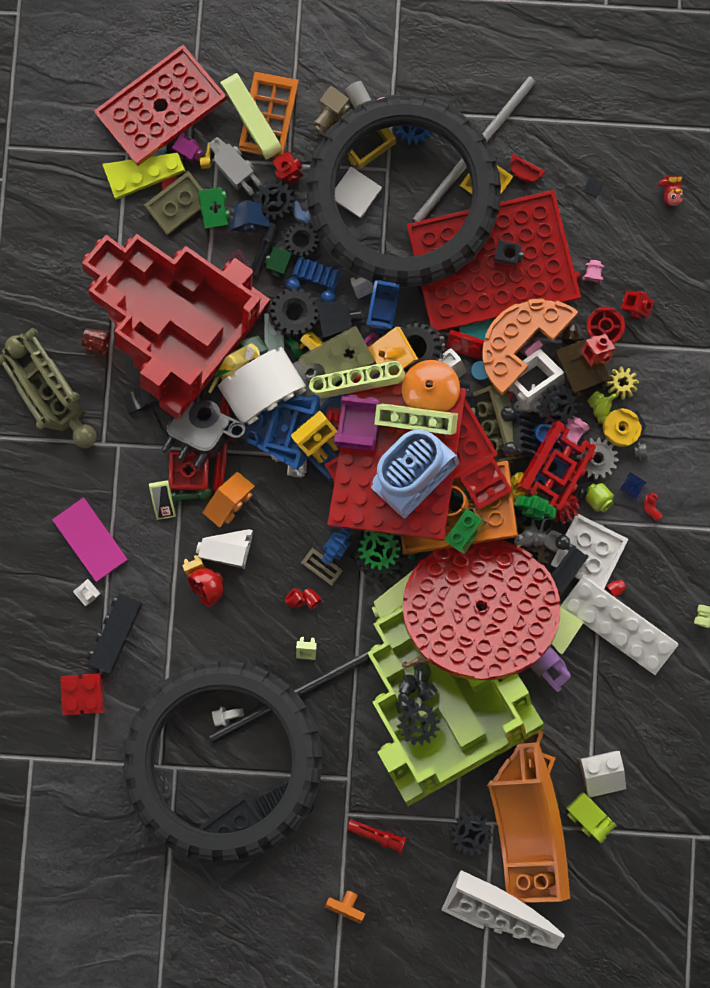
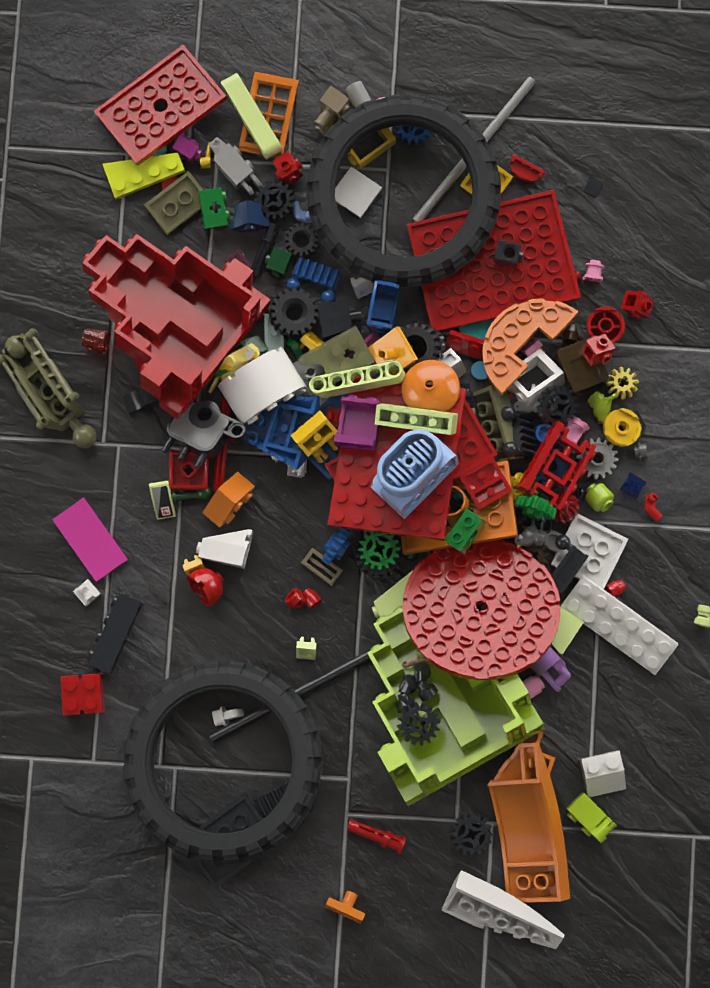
(533, 685): none -> bright pink brick
(673, 192): animal -> none

